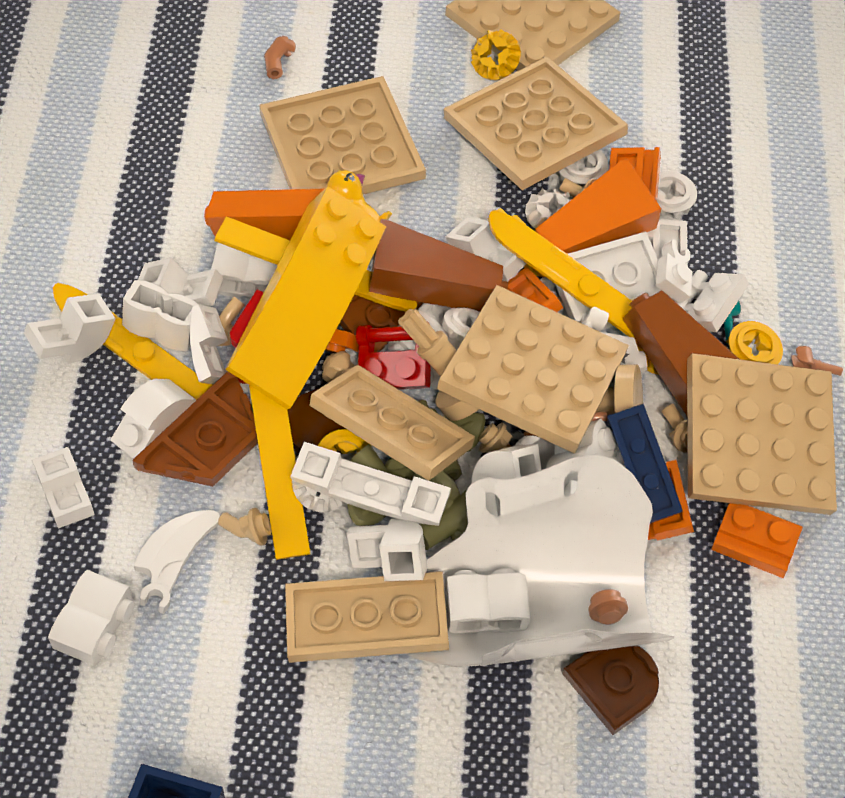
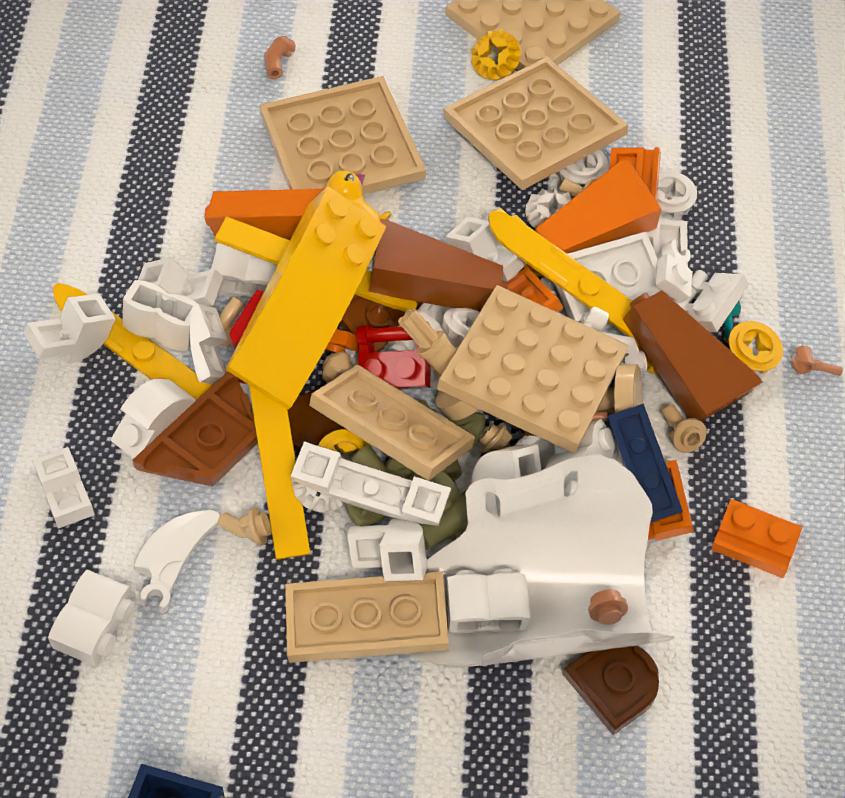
(760, 434): tan plate -> none

